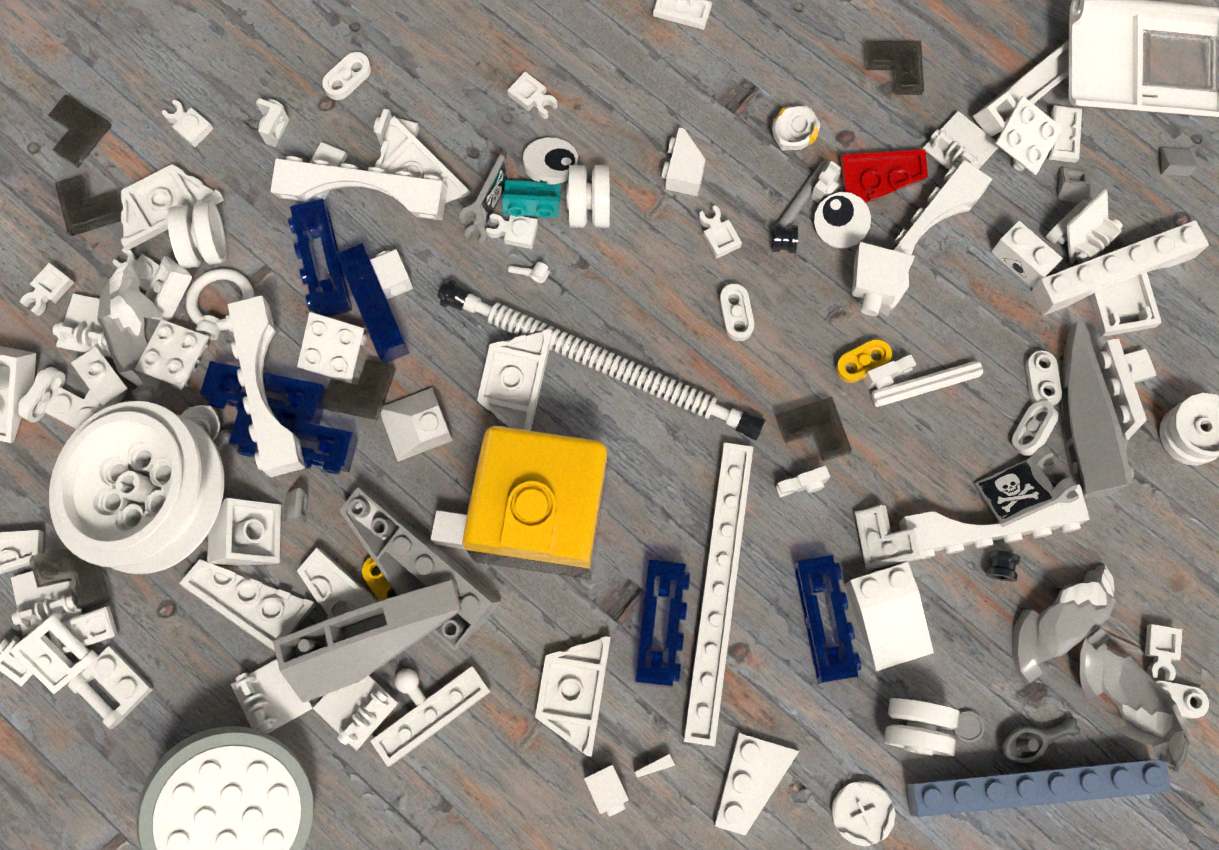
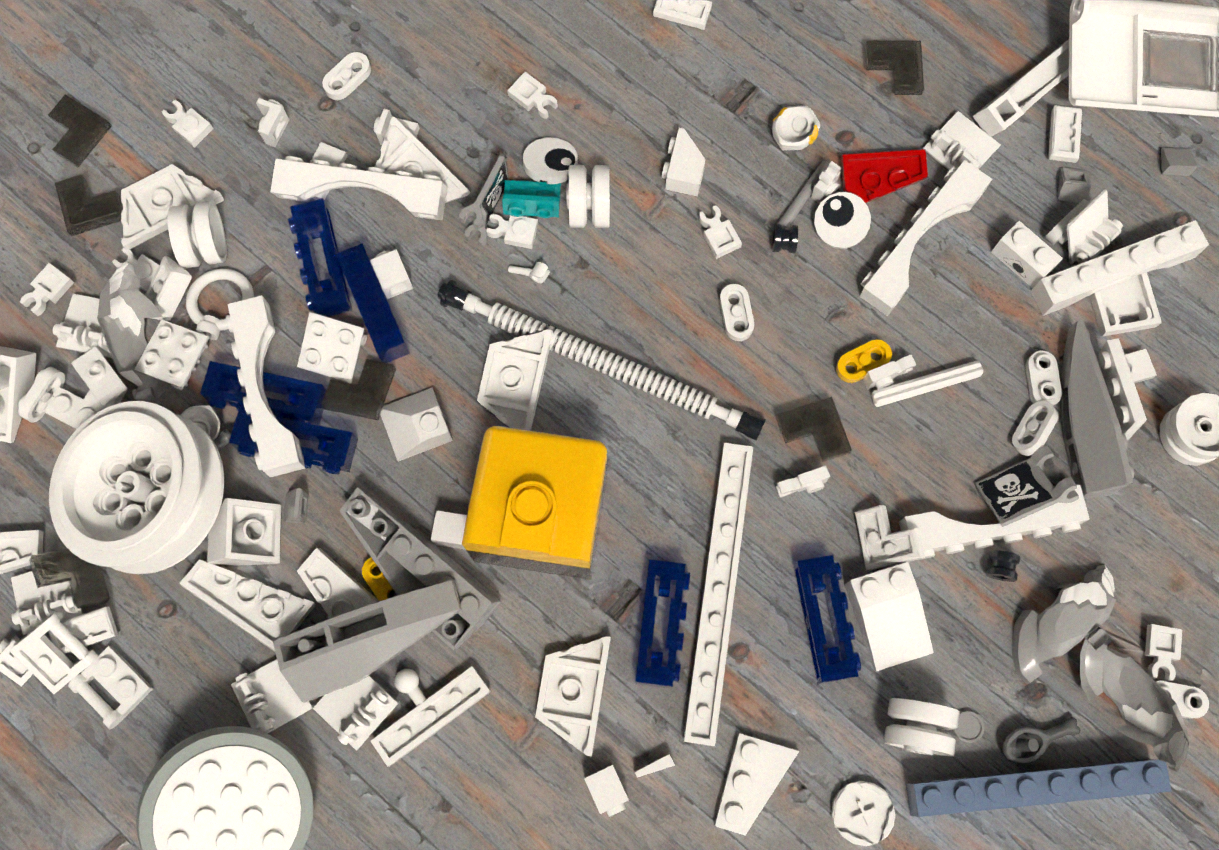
(878, 276): white torso -> none
(1028, 136): white hinge -> none

